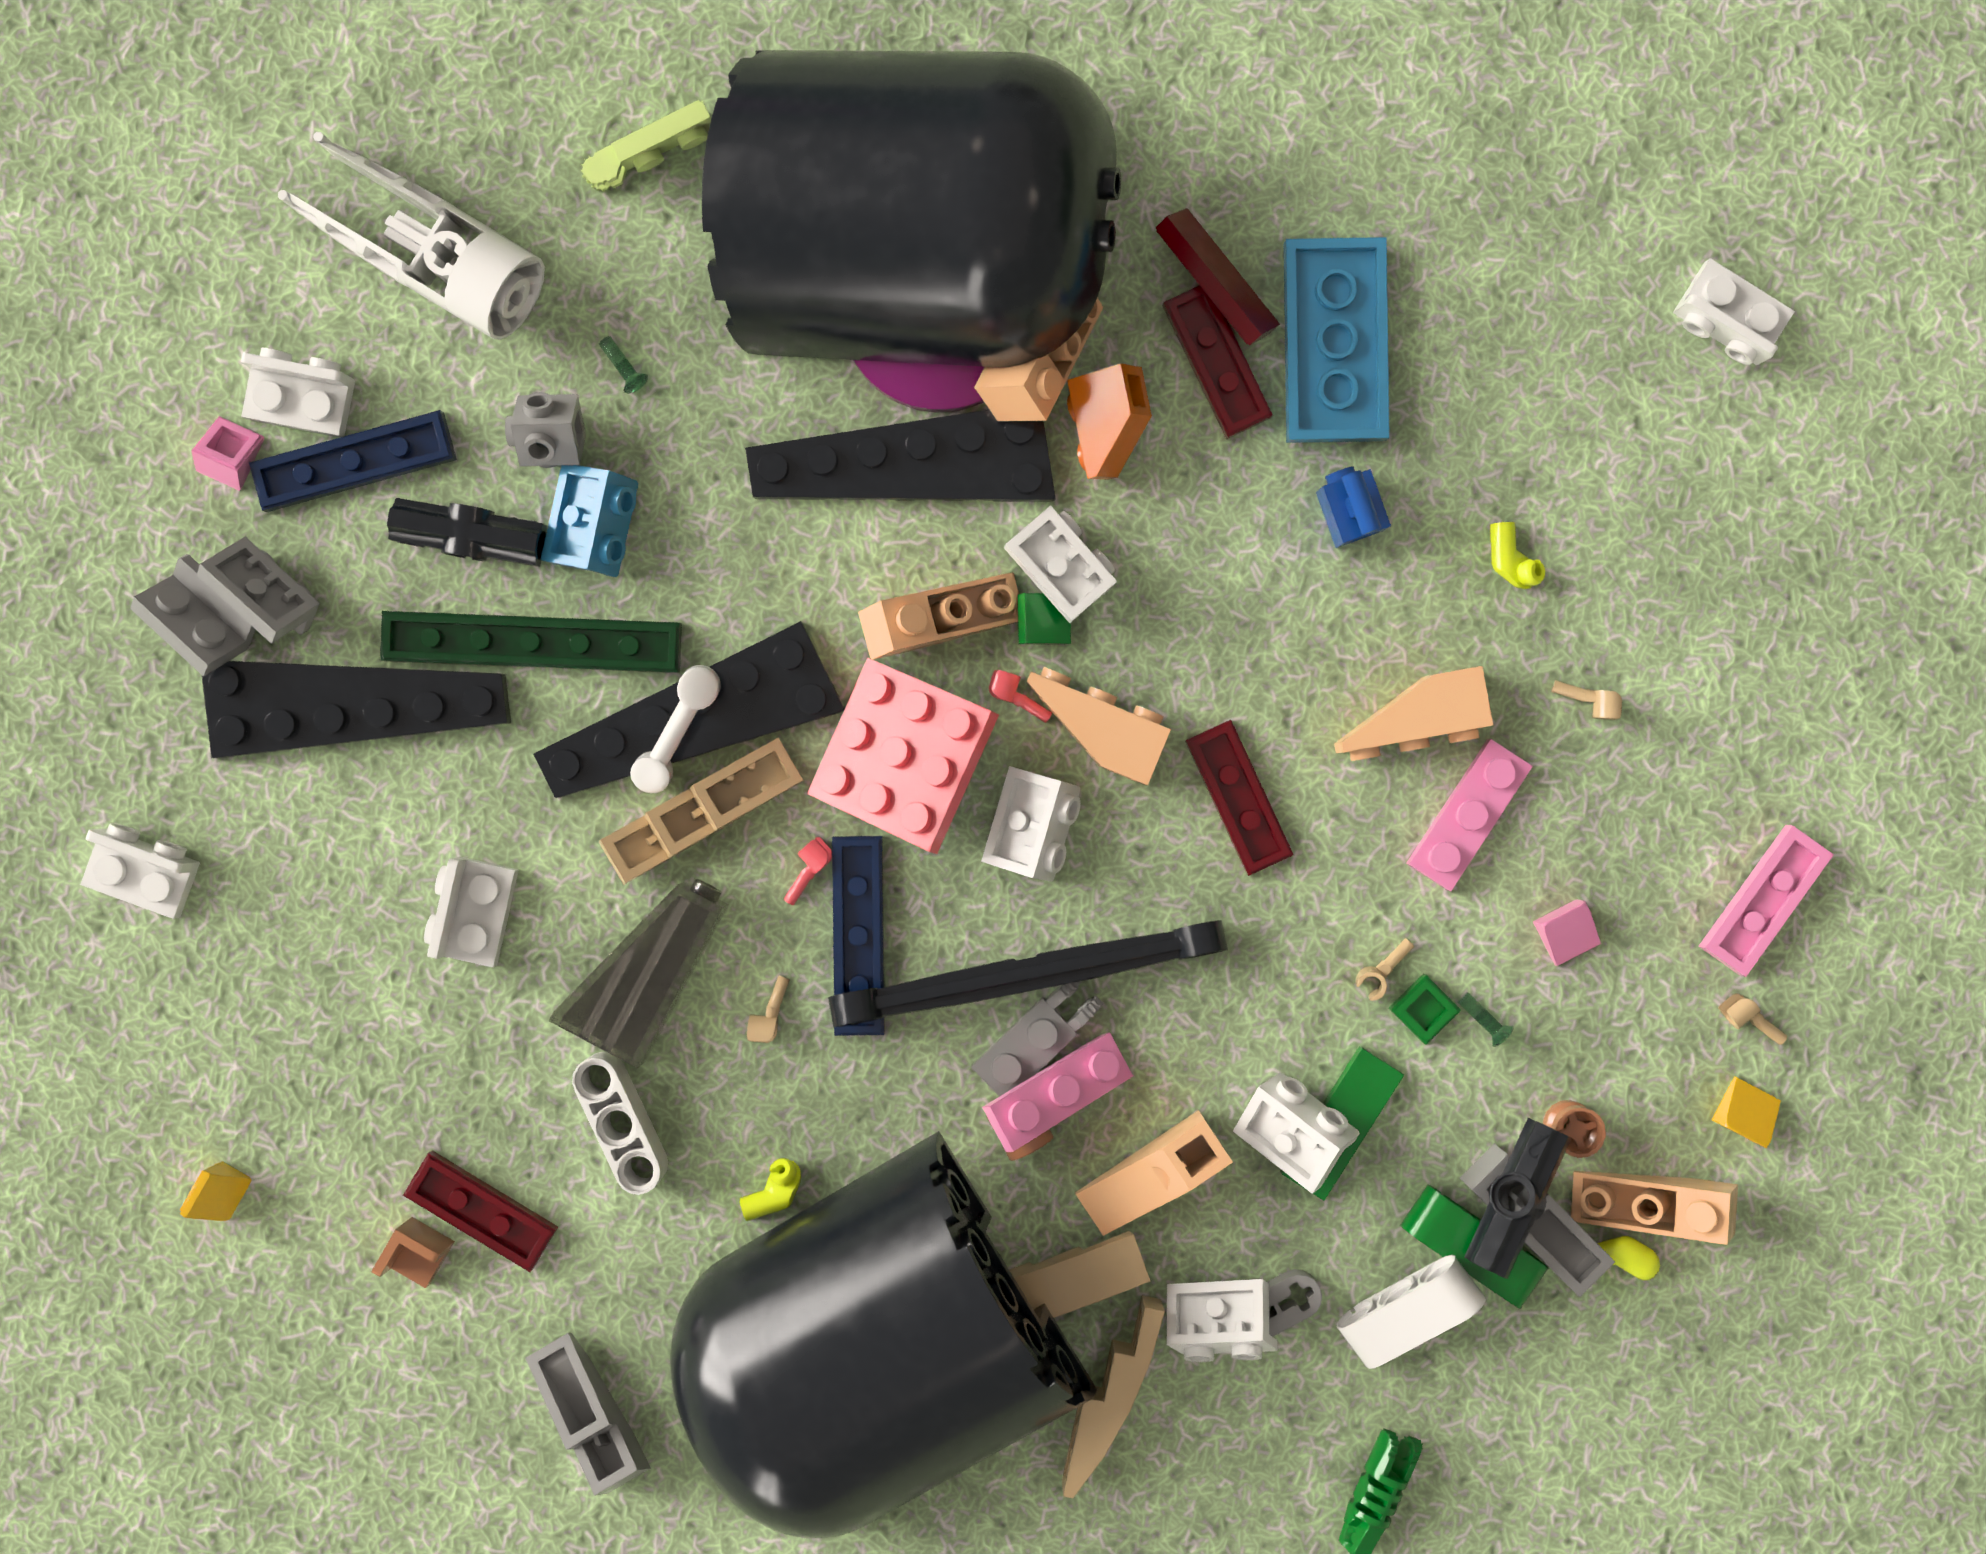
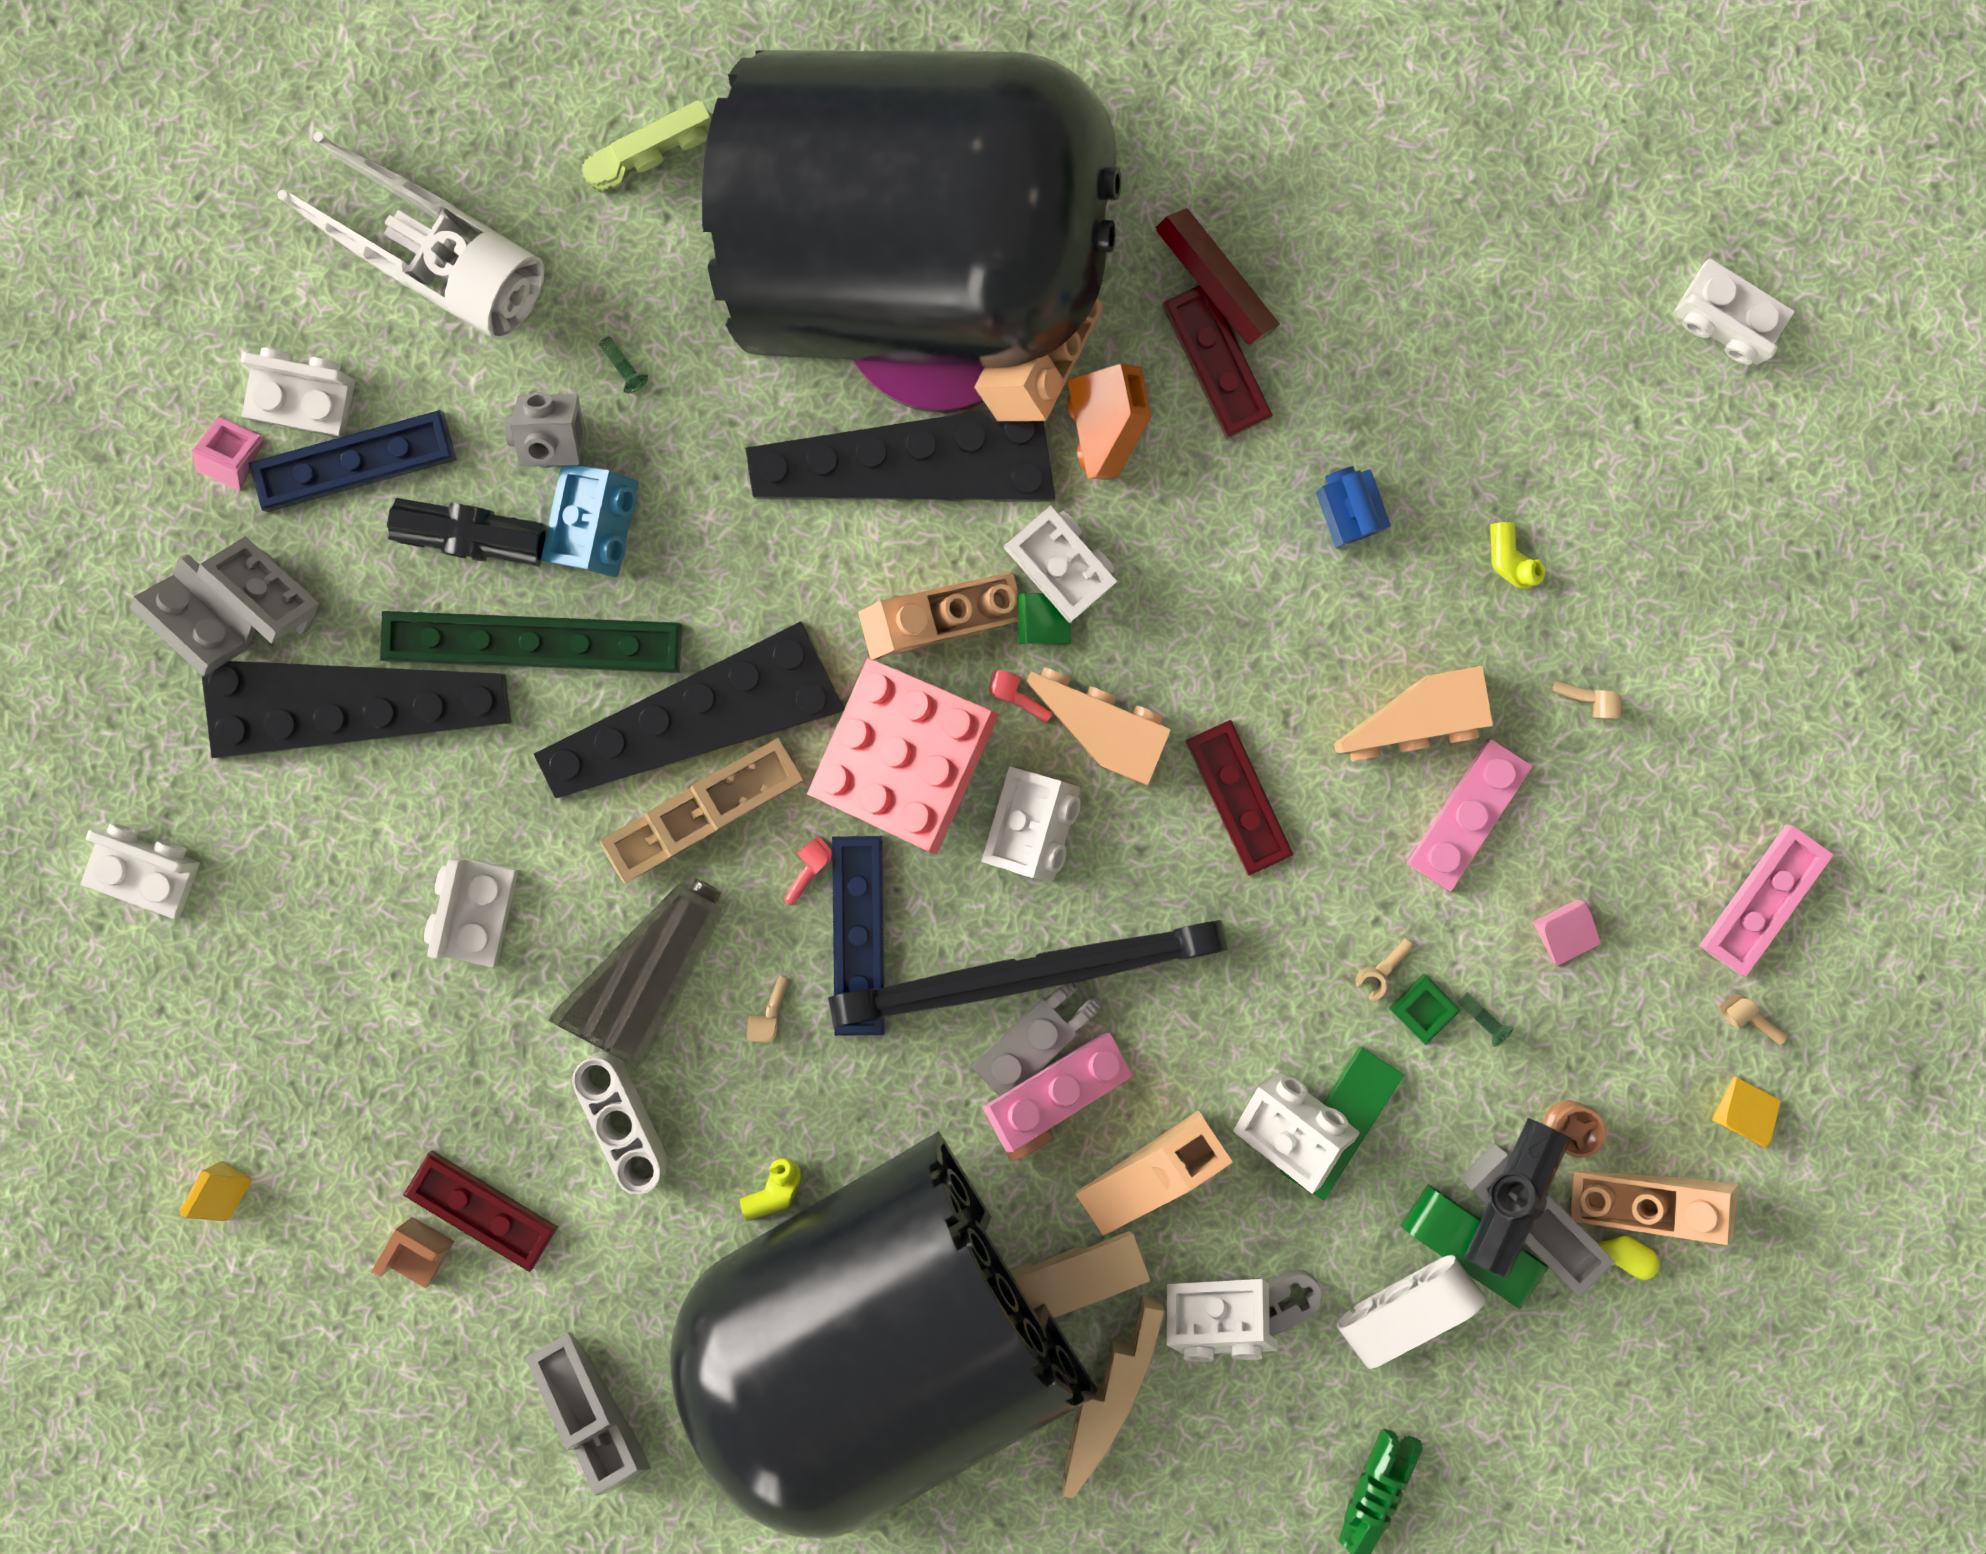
(696, 691): white bar -> none
(1336, 340): dark azure plate -> none

